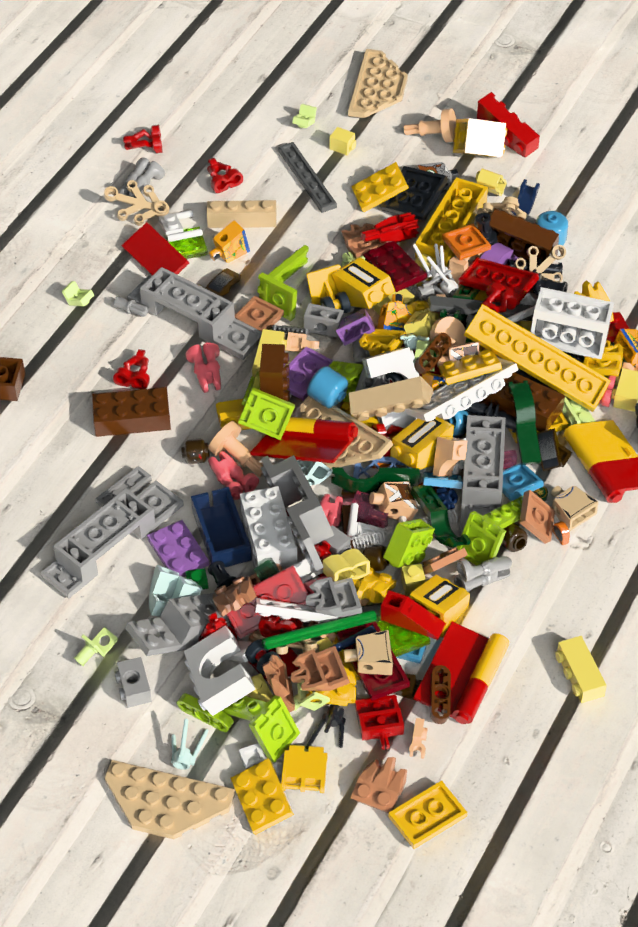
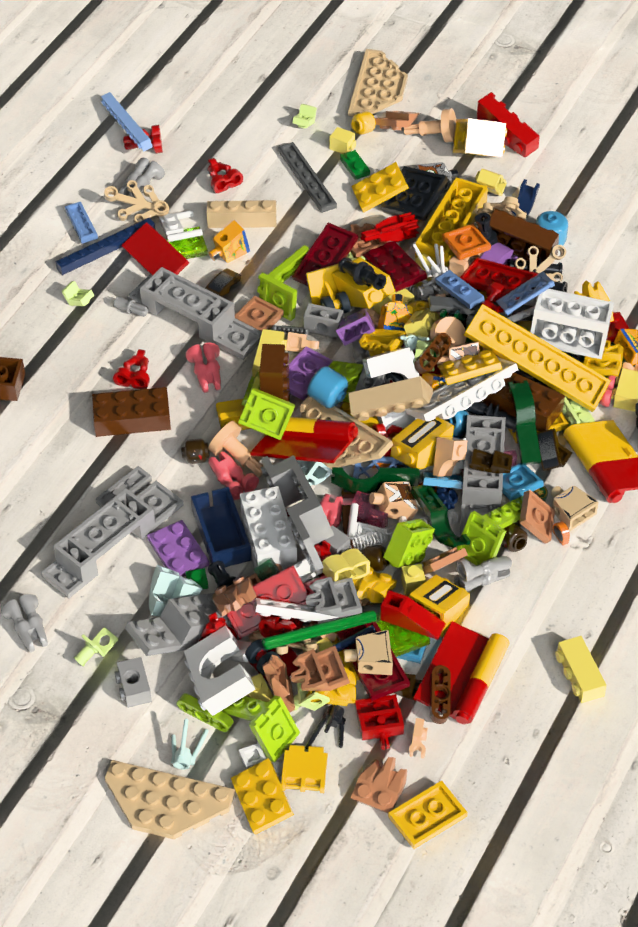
(27, 629): none -> light grey piece
(81, 222): none -> medium blue plate
(98, 249): none -> dark blue piece
(126, 122): none -> light blue piece
(328, 249): none -> dark red plate
(355, 164): none -> green plate
(362, 273): none -> black piece
(363, 122): none -> yellow head
(396, 120): none -> nougat plate
(460, 289): none -> medium blue plate
(494, 463): none -> dark brown slope
(540, 281): none -> medium blue window

